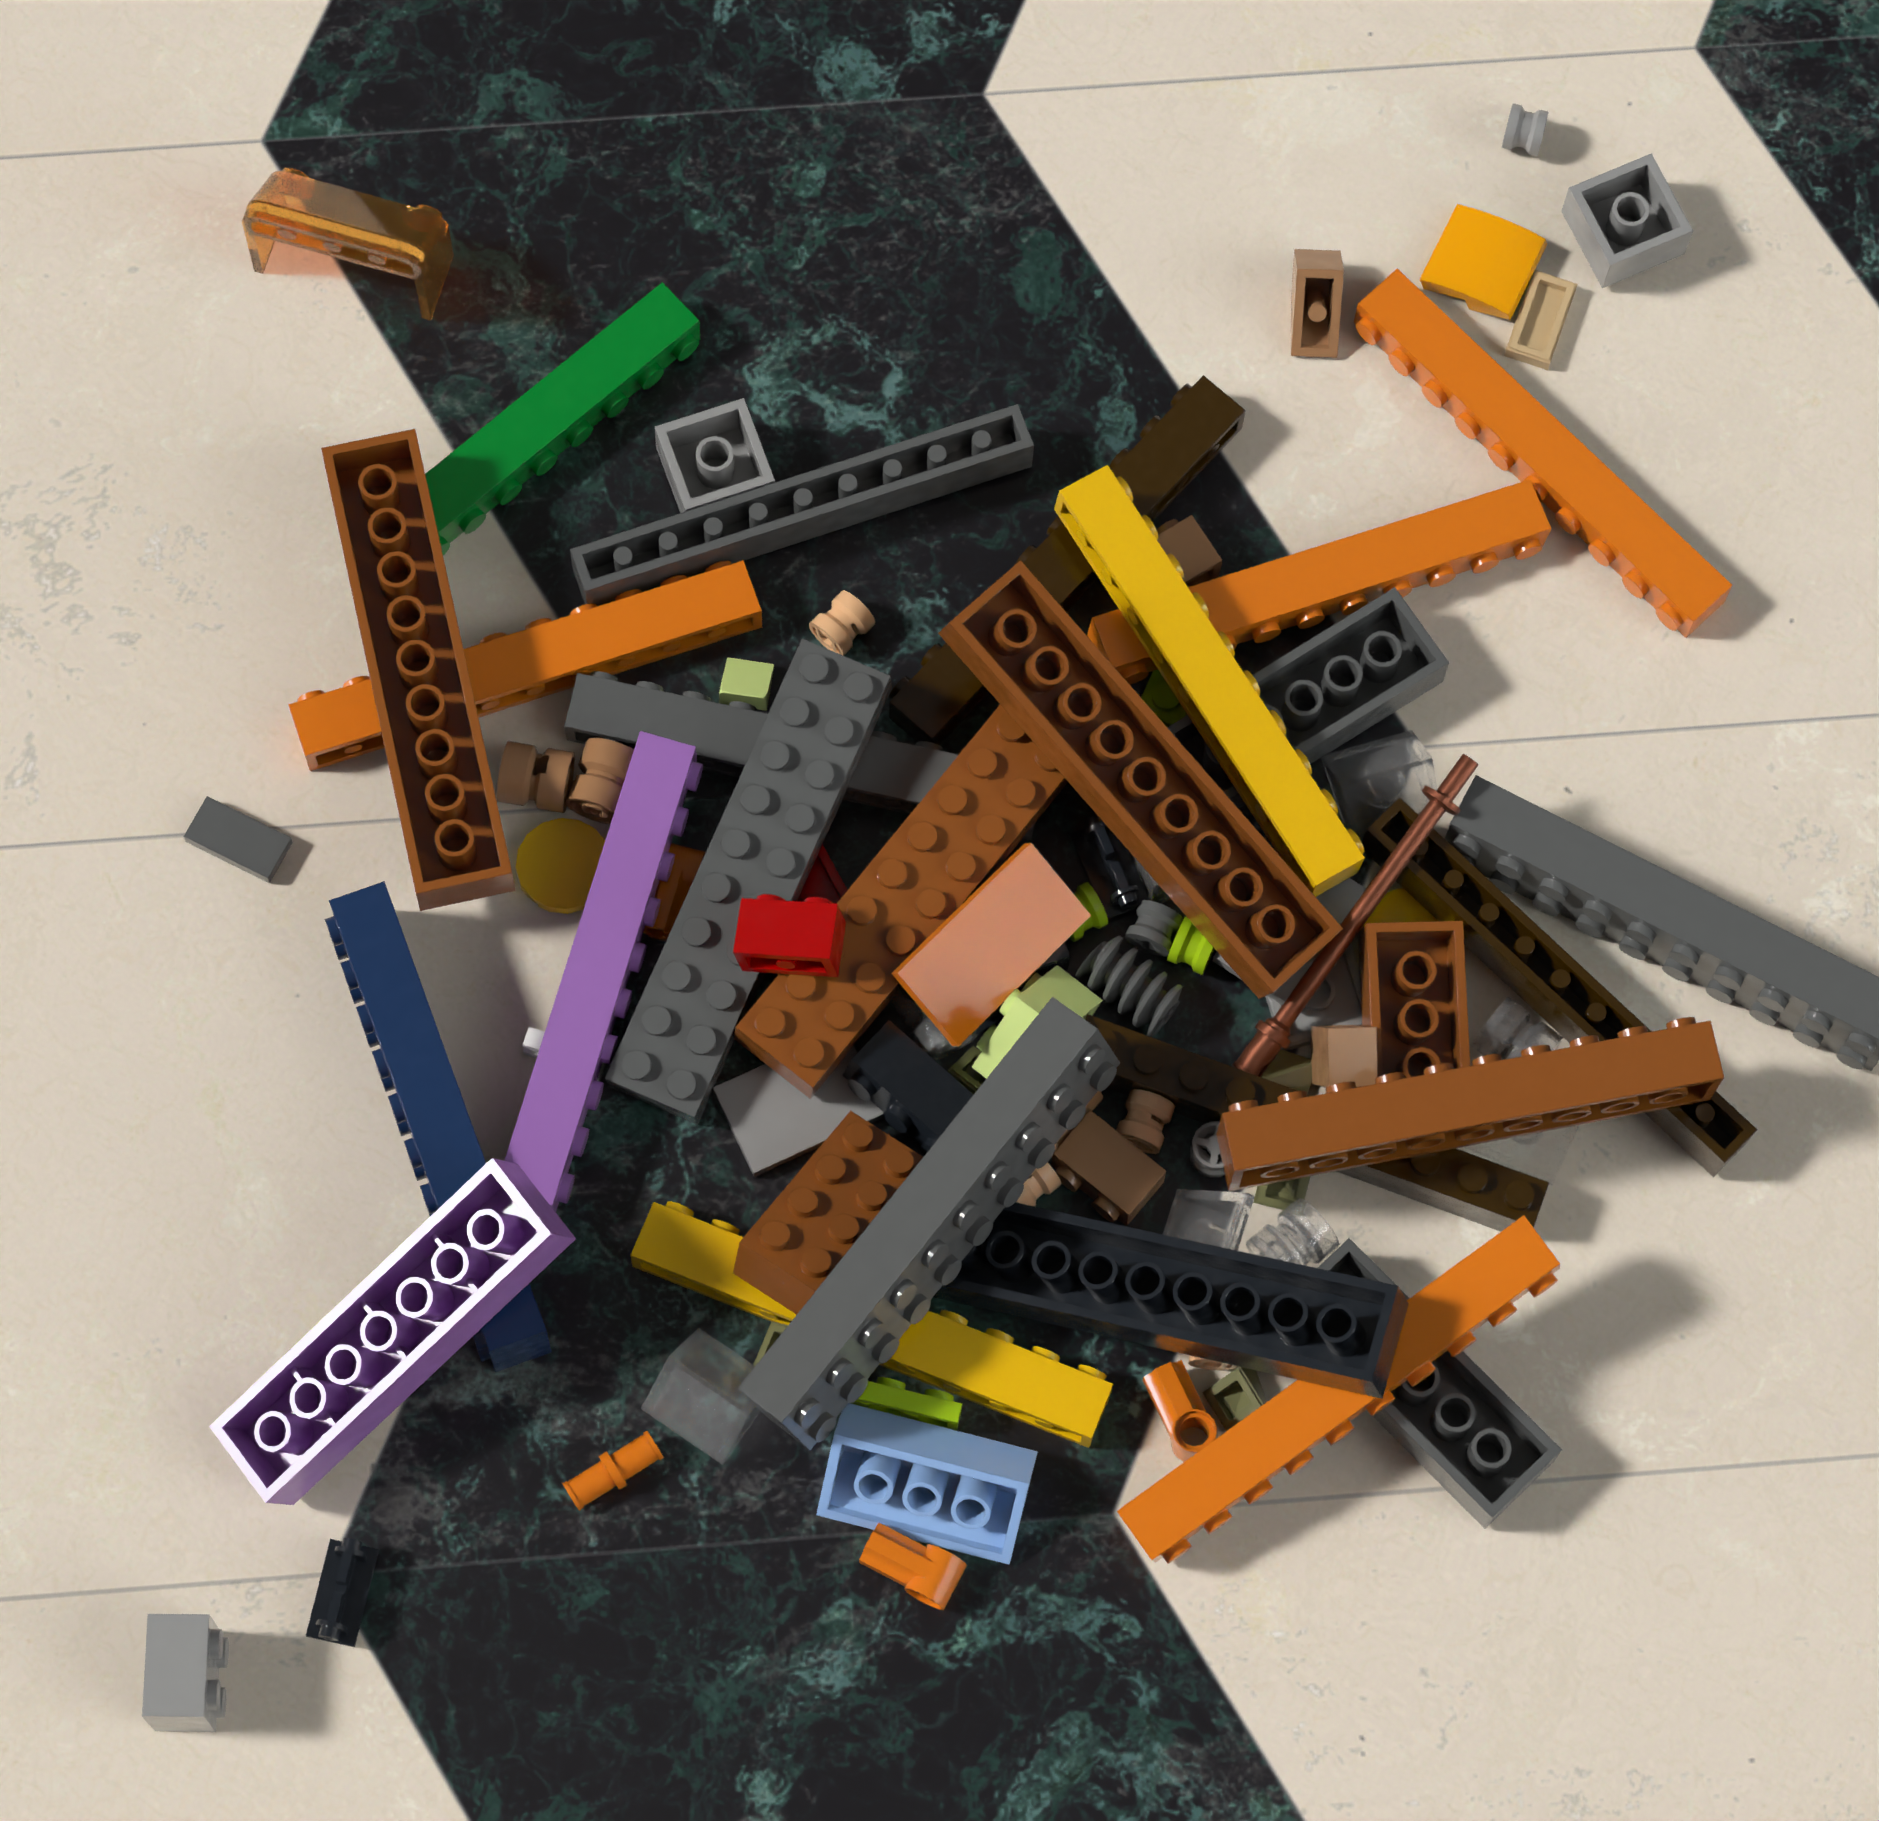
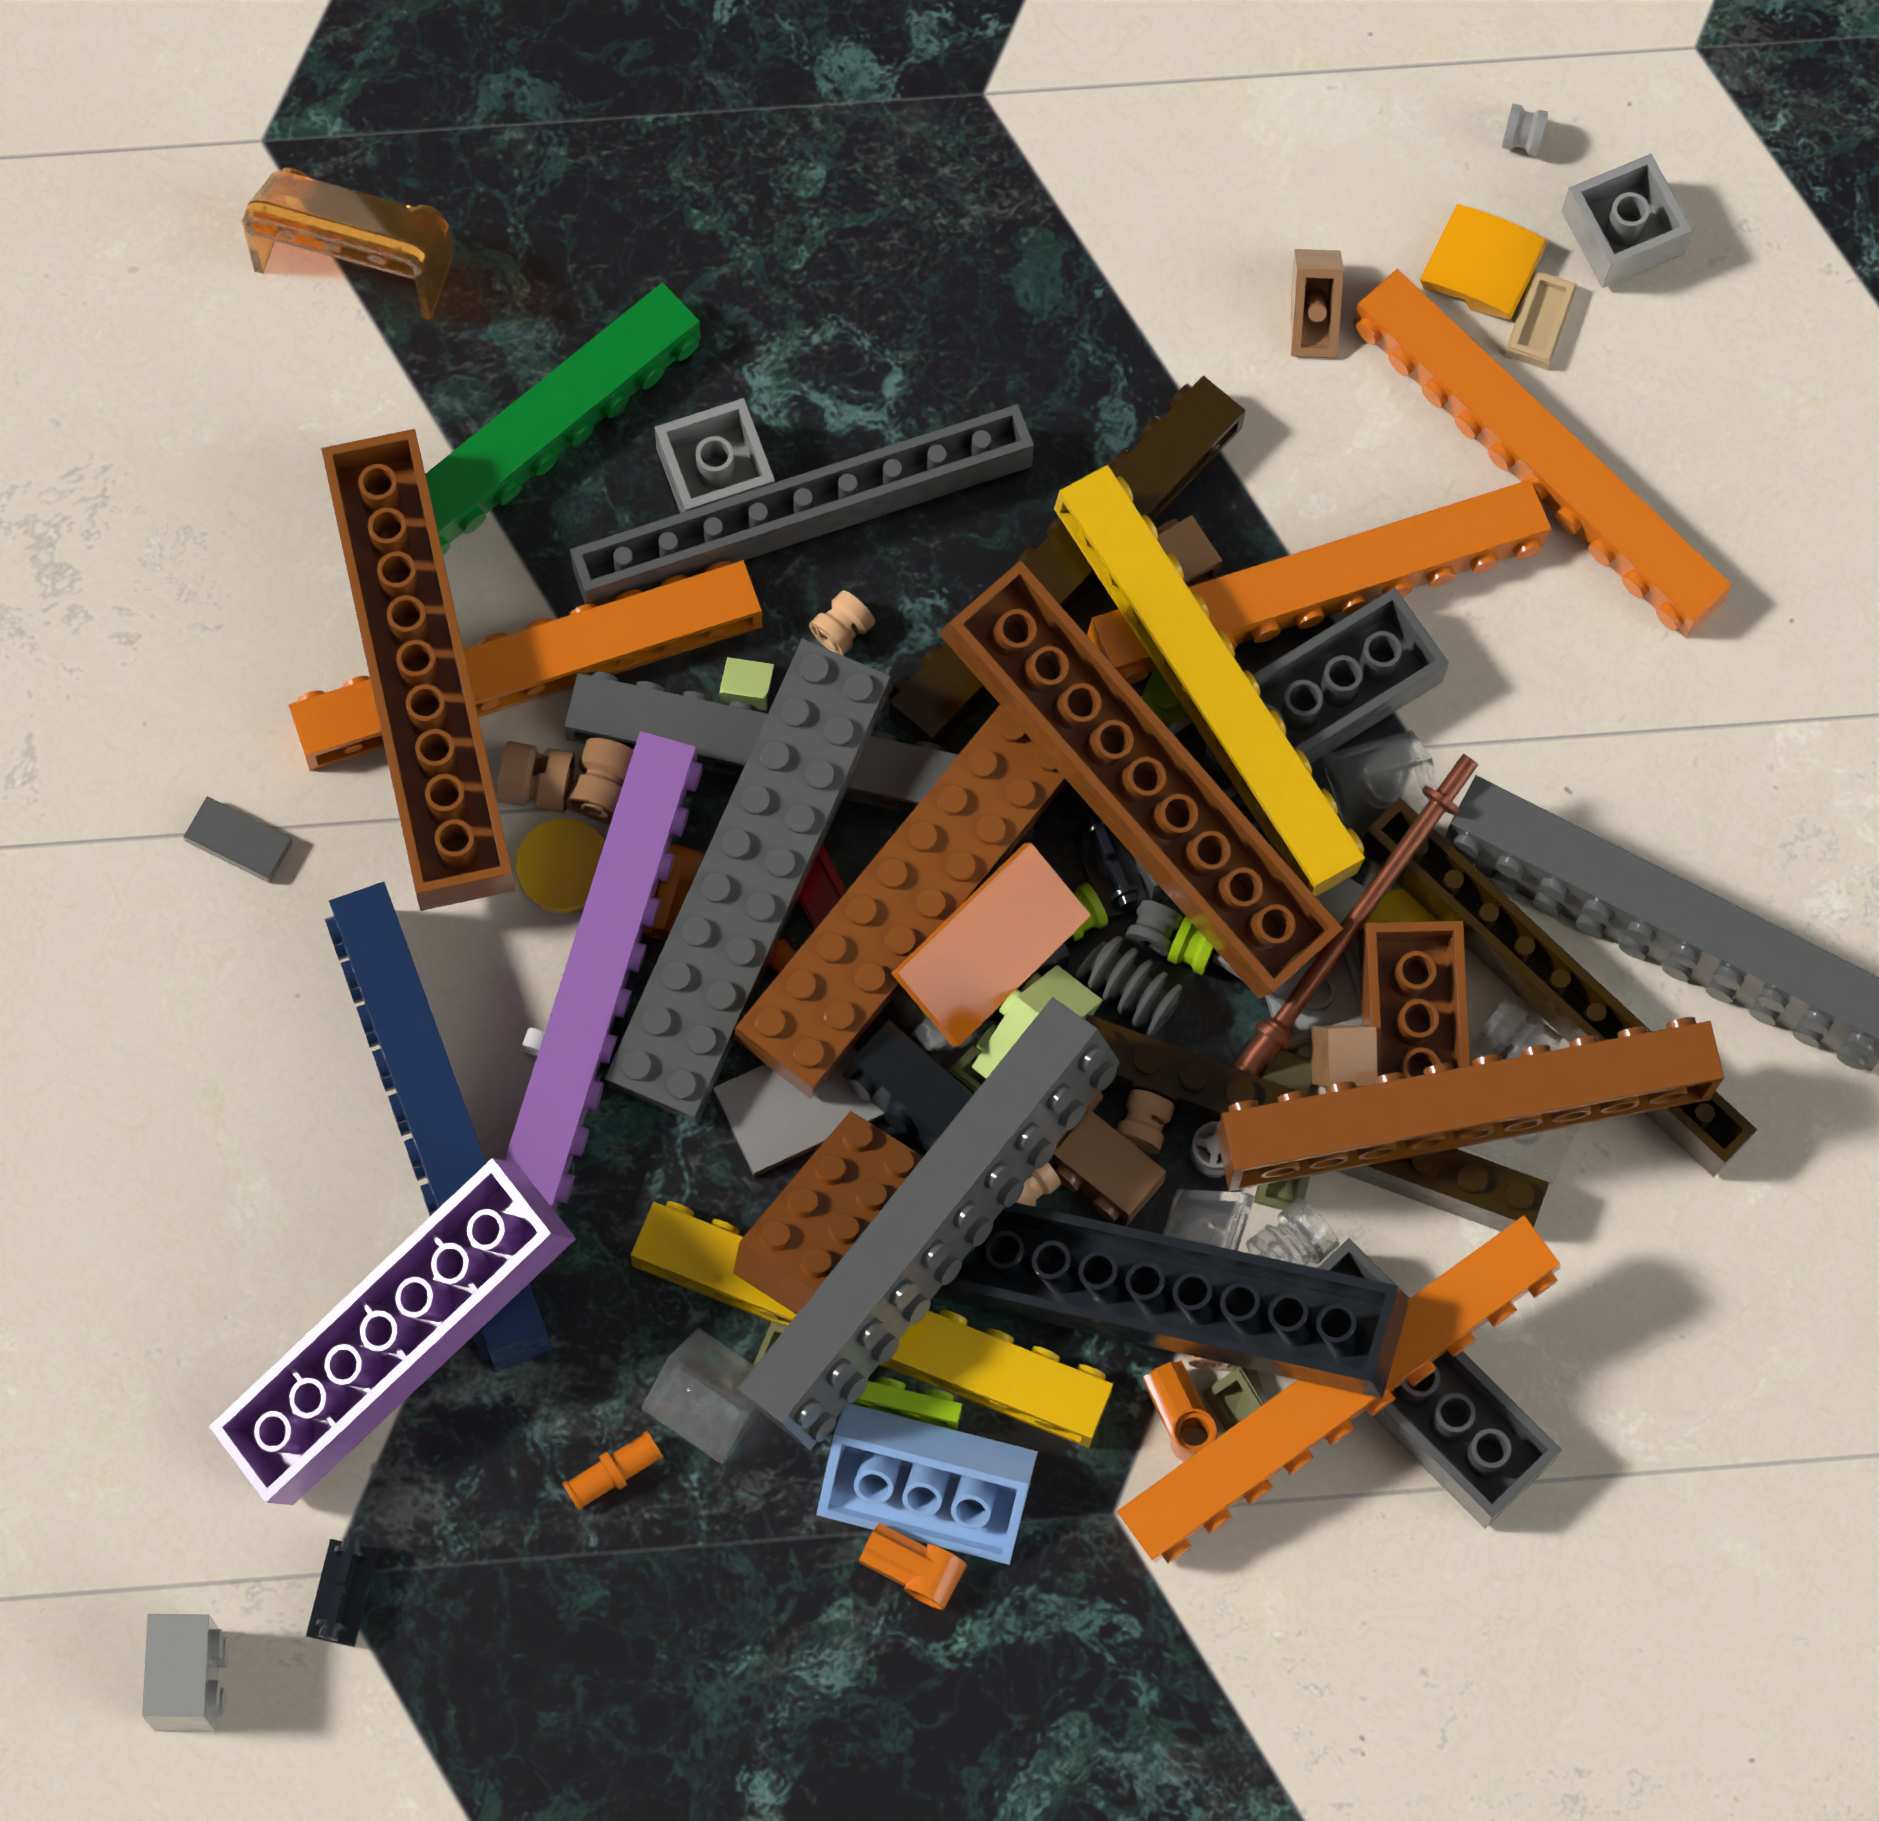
(789, 936): red brick -> none

